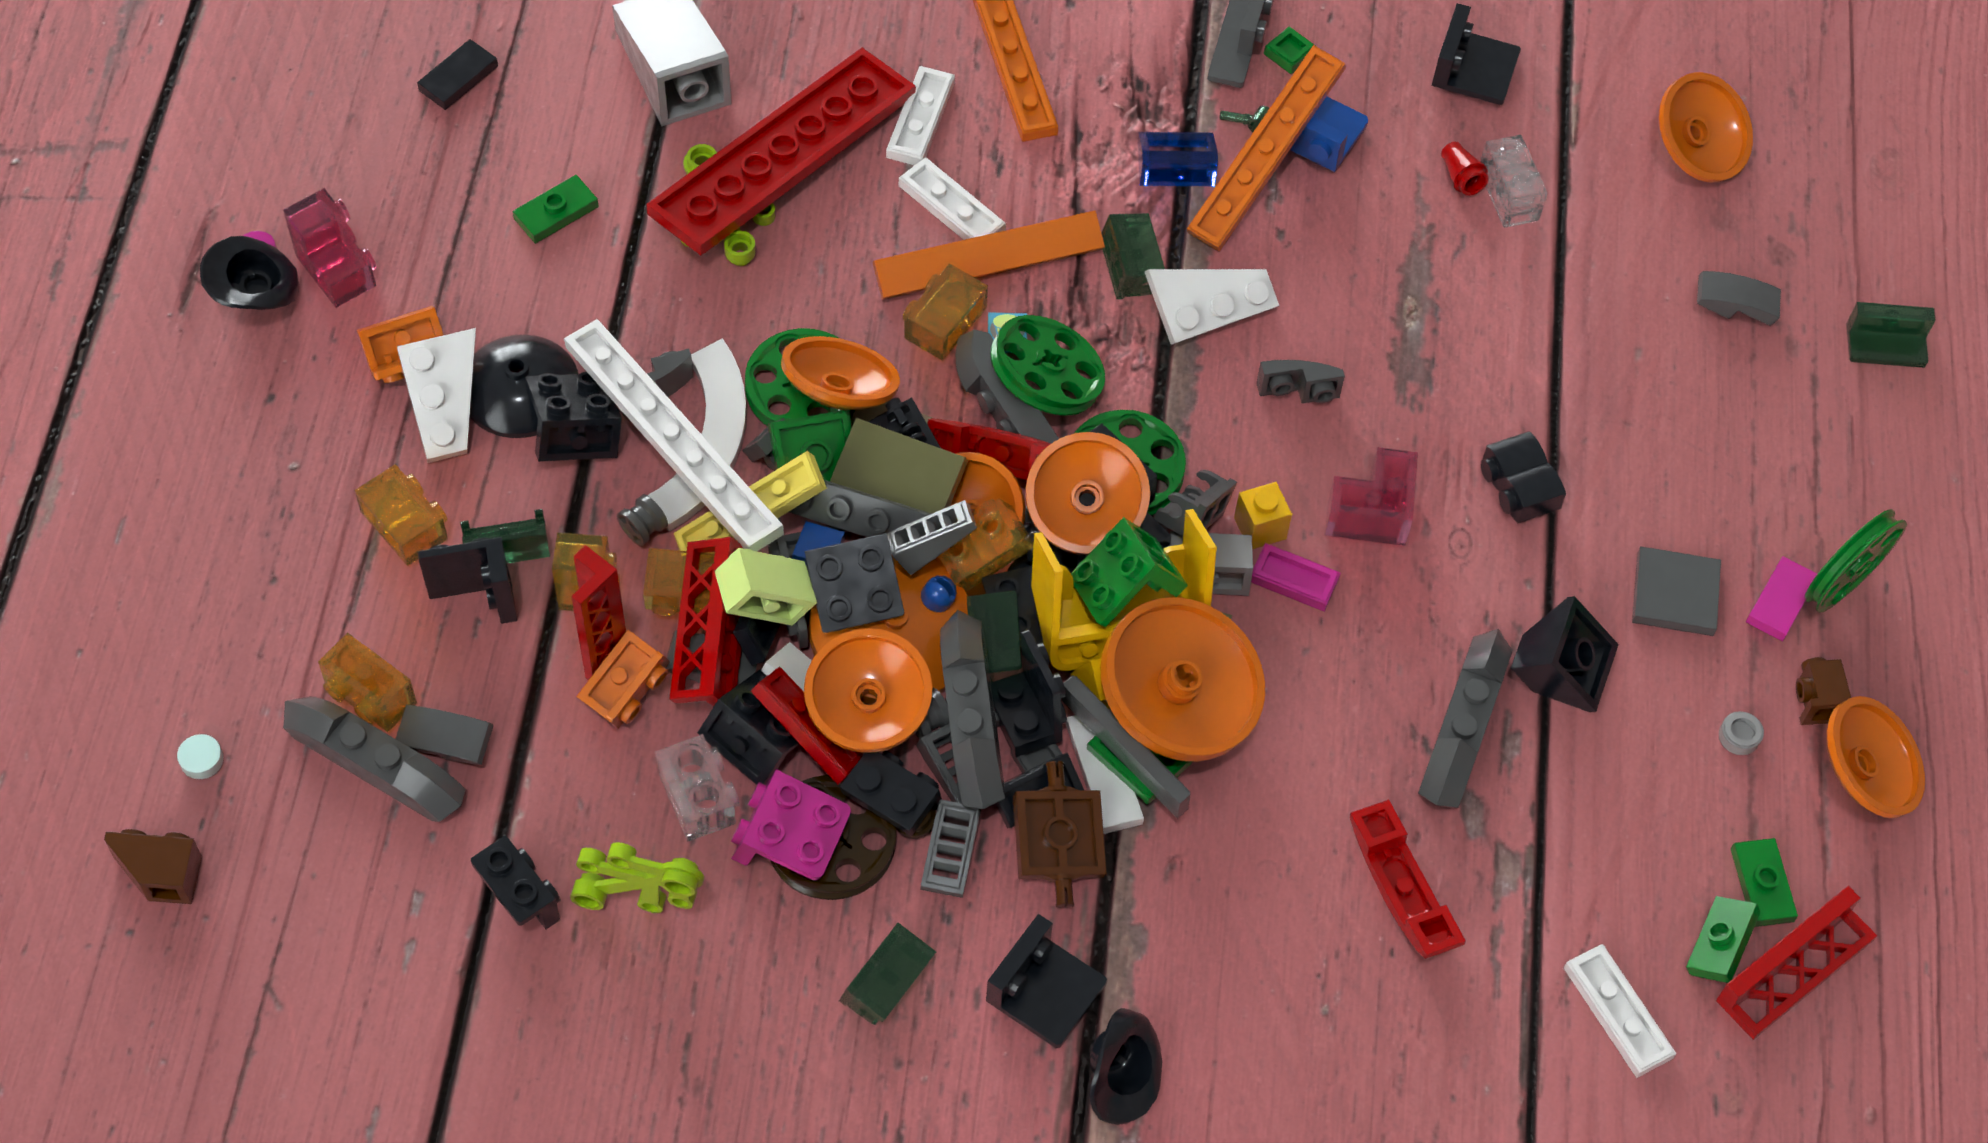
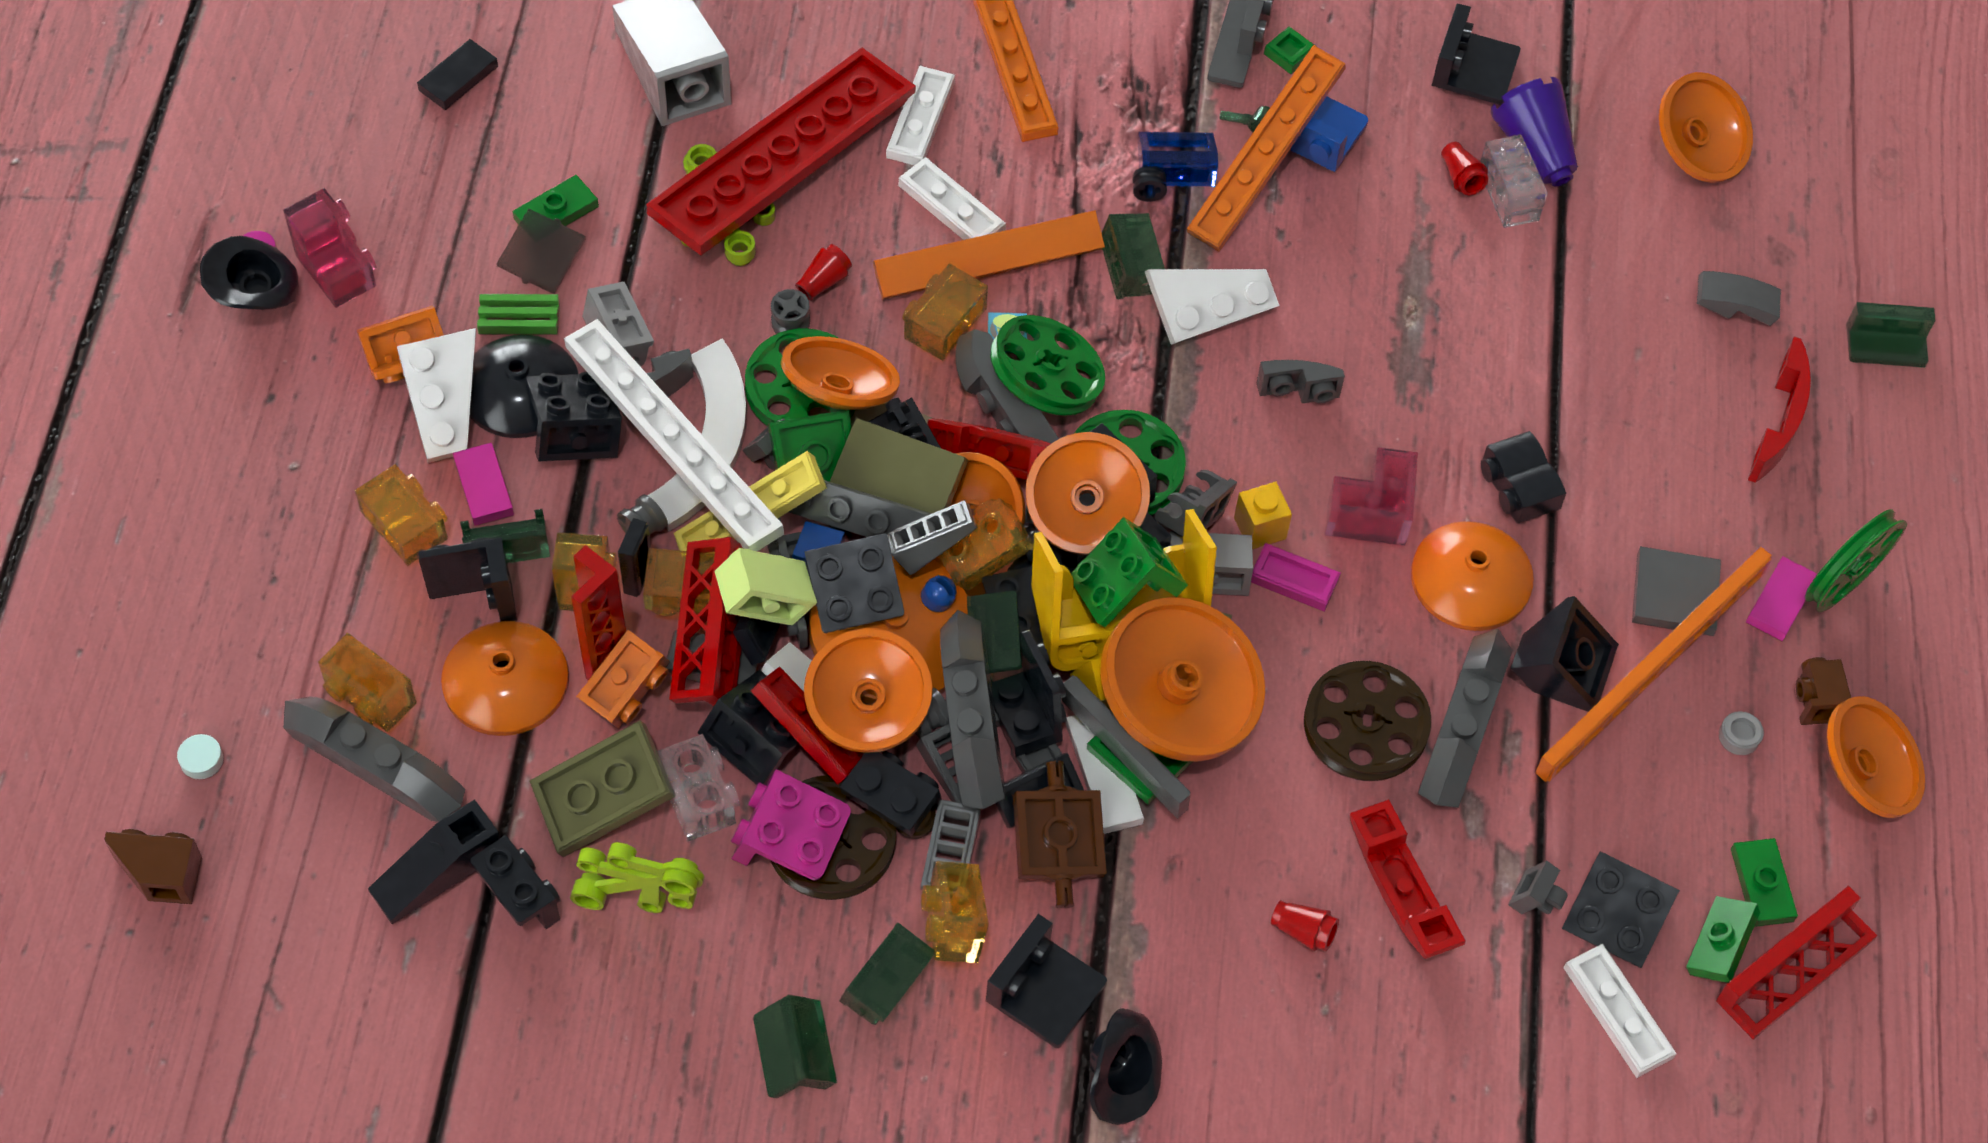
(434, 862): none -> black slope
(444, 734): dark grey slope -> none
(483, 484): none -> dark pink tile
(508, 697): none -> orange dish
(518, 308): none -> bright green tile
(541, 251): none -> clear smoke piece
(602, 788): none -> olive tile
(621, 317): none -> light grey hinge
(634, 556): none -> black tile
(785, 305): none -> dark grey wheel
(794, 1045): none -> clear green panel
(825, 270): none -> red cone
(955, 912): none -> clear yellow brick
(1149, 183): none -> black bush
(1306, 924): none -> red cone
(1385, 720): none -> dark brown wedge
(1466, 592): none -> orange dish
(1538, 890): none -> dark grey tile
(1542, 119): none -> dark purple cone
(1620, 909): none -> black hinge
(1653, 665): none -> orange tile
(1796, 380): none -> red slope

